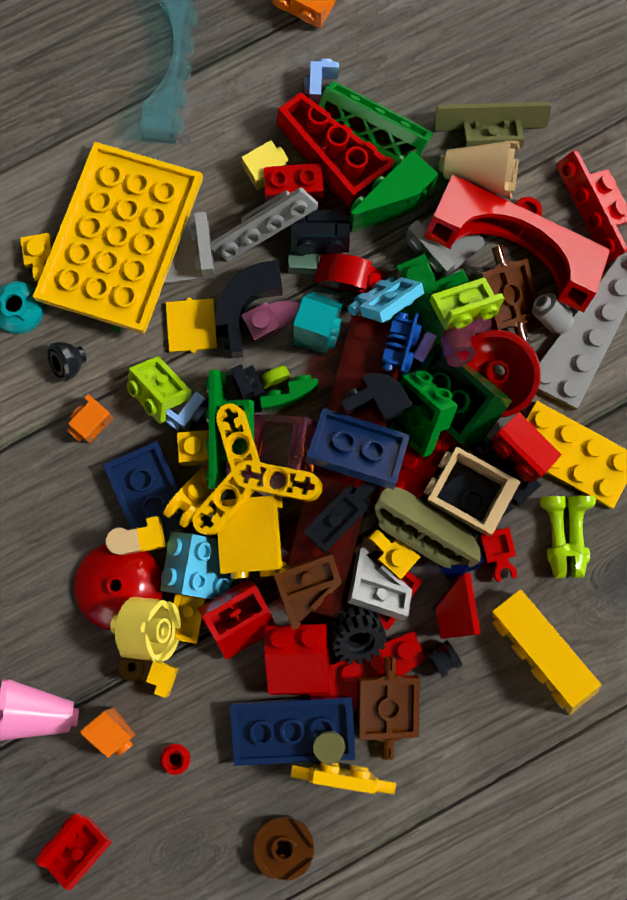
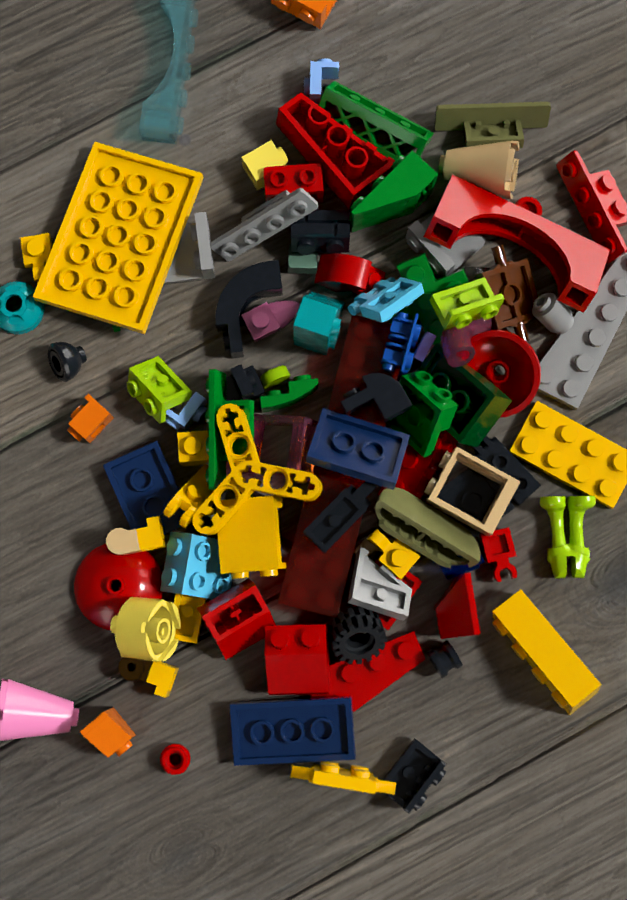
(73, 850): red bracket -> none
(191, 325): yellow piece -> none
(282, 866): reddish brown plate -> none
(306, 585): reddish brown wing -> none
(329, 747): olive tile -> none
(388, 707): reddish brown plate -> none
(414, 775): none -> black bracket
(525, 448): red slope -> none

